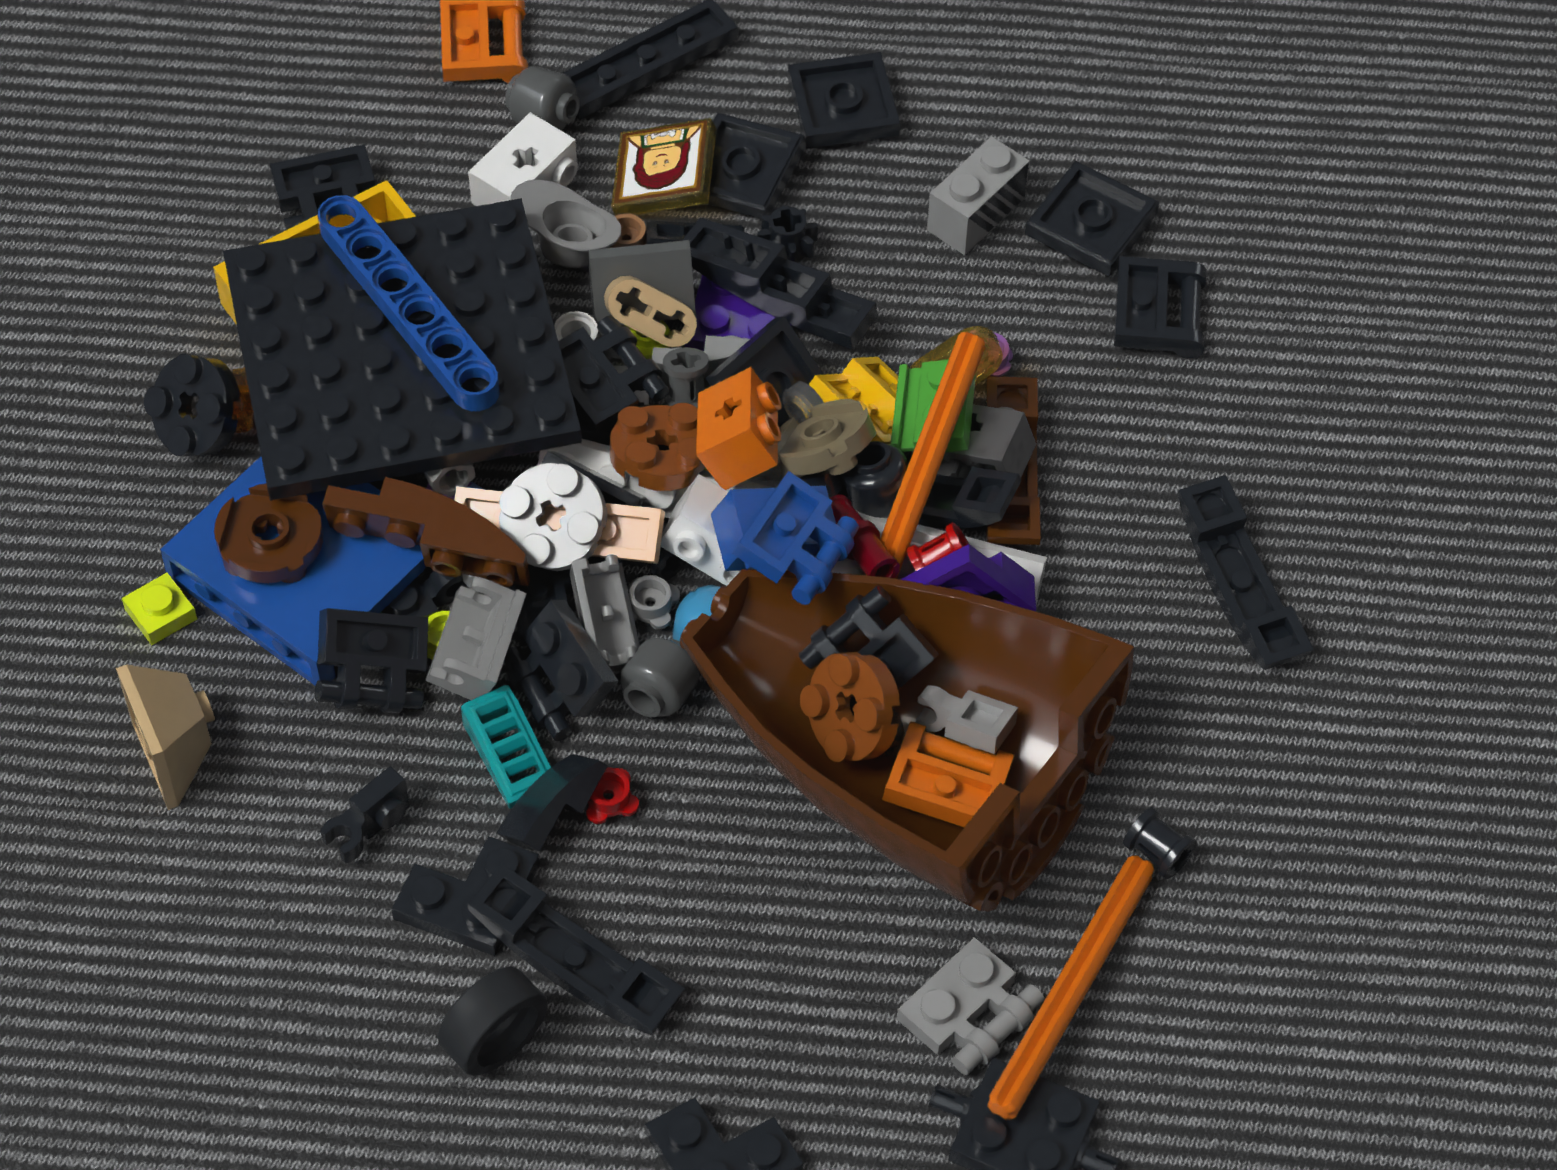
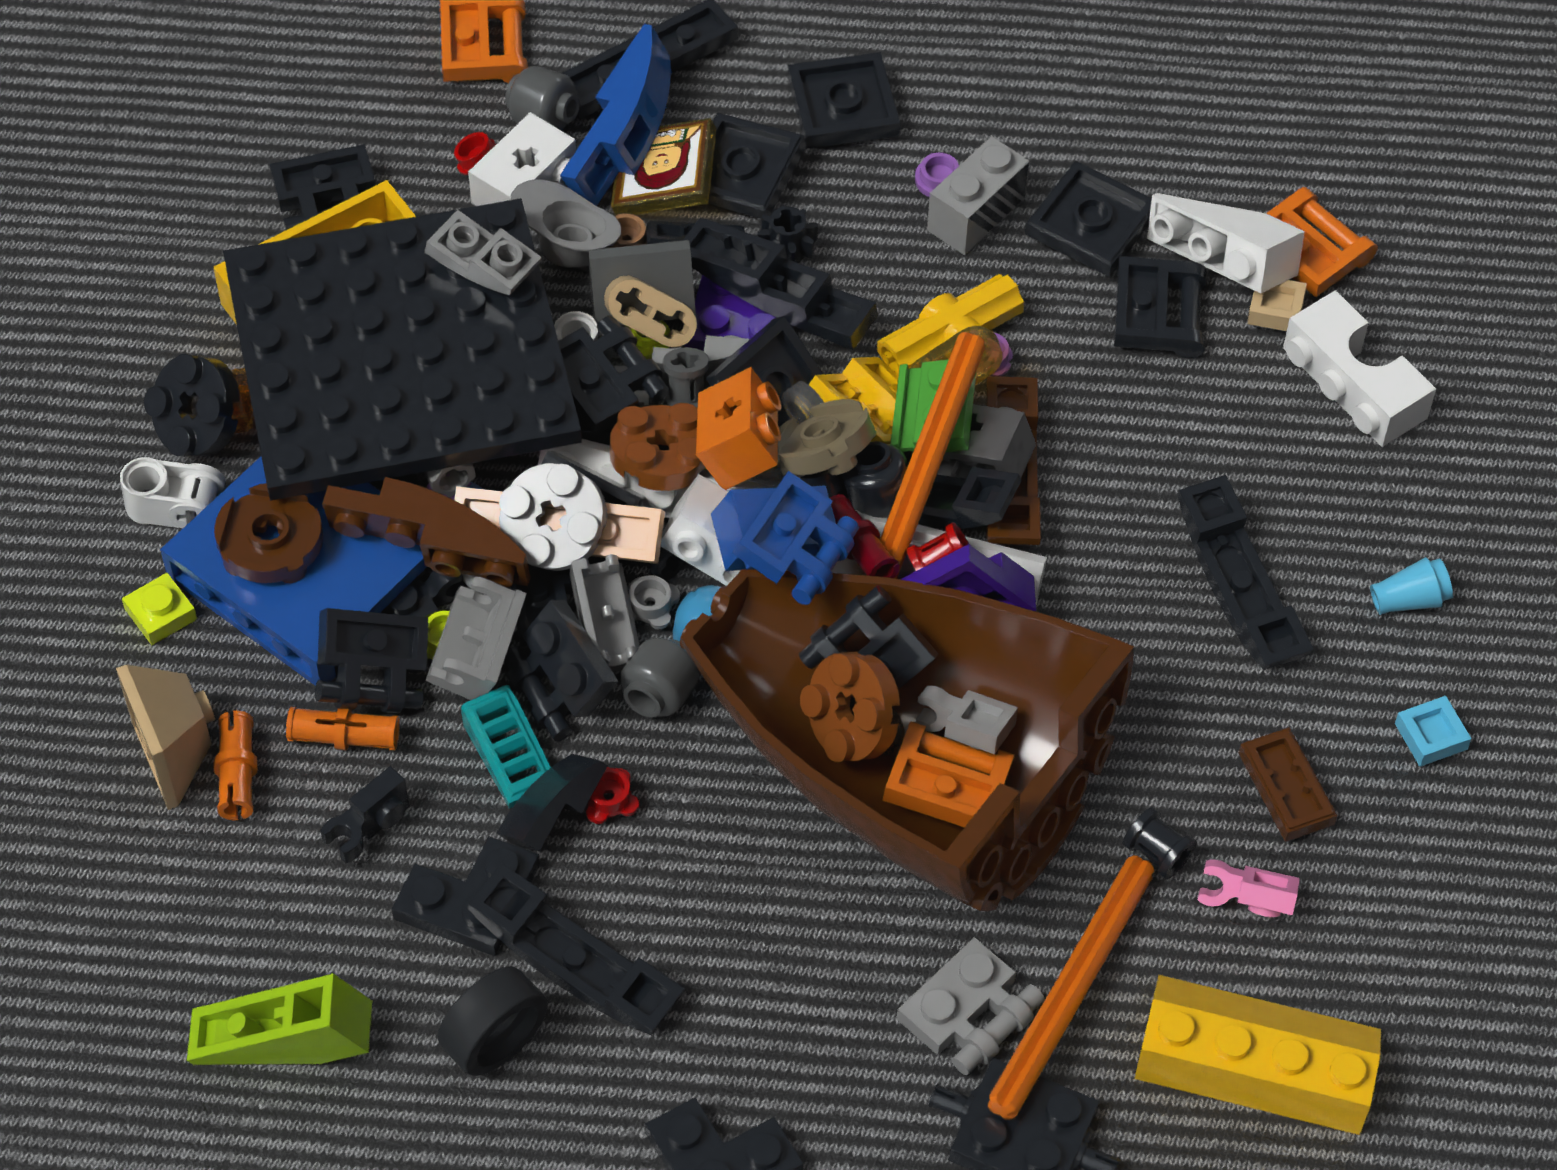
(173, 492): none -> white piece
(235, 765): none -> orange pin
(283, 1025): none -> lime slope
(342, 728): none -> orange pin
(401, 304): blue beam -> none
(472, 150): none -> red plate
(484, 258): none -> light grey slope
(631, 115): none -> blue slope
(933, 171): none -> medium lavender plate
(945, 316): none -> yellow piece
(1228, 240): none -> white slope
(1260, 1055): none -> yellow slope
(1261, 890): none -> bright pink plate
(1277, 305): none -> tan plate
(1287, 784): none -> reddish brown plate
(1321, 260): none -> orange plate
(1378, 398): none -> white arch
(1413, 588): none -> medium azure cone
(1432, 731): none -> medium azure plate

